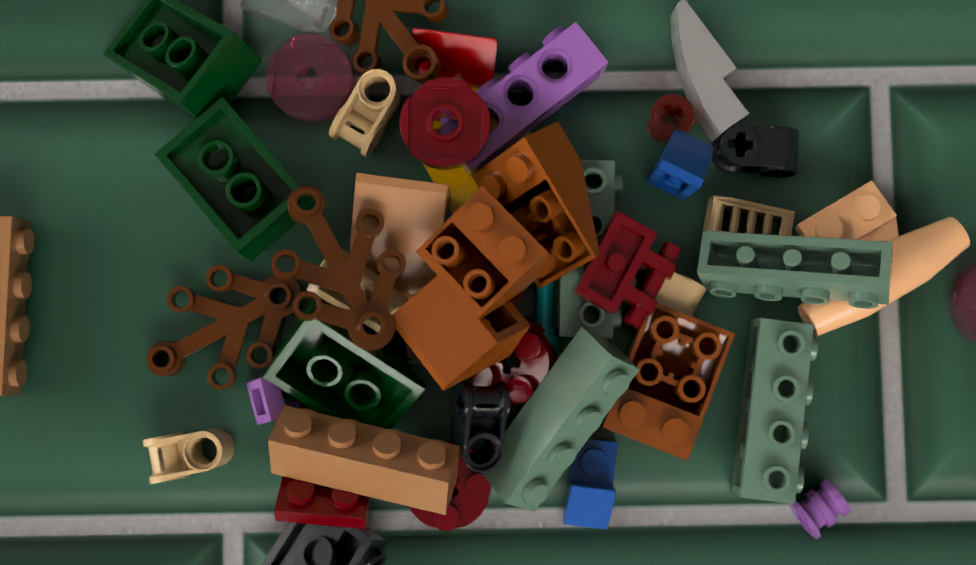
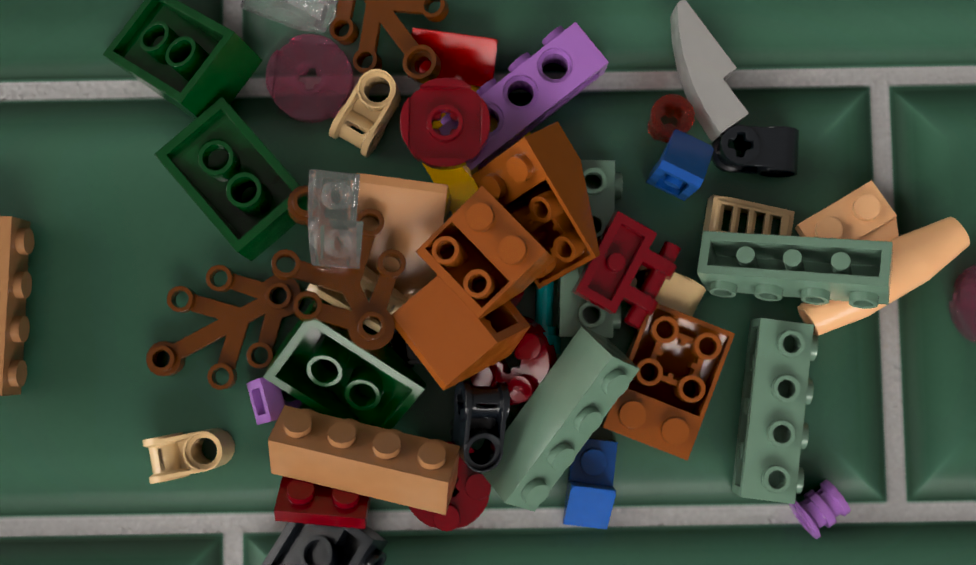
(332, 216): none -> clear slope

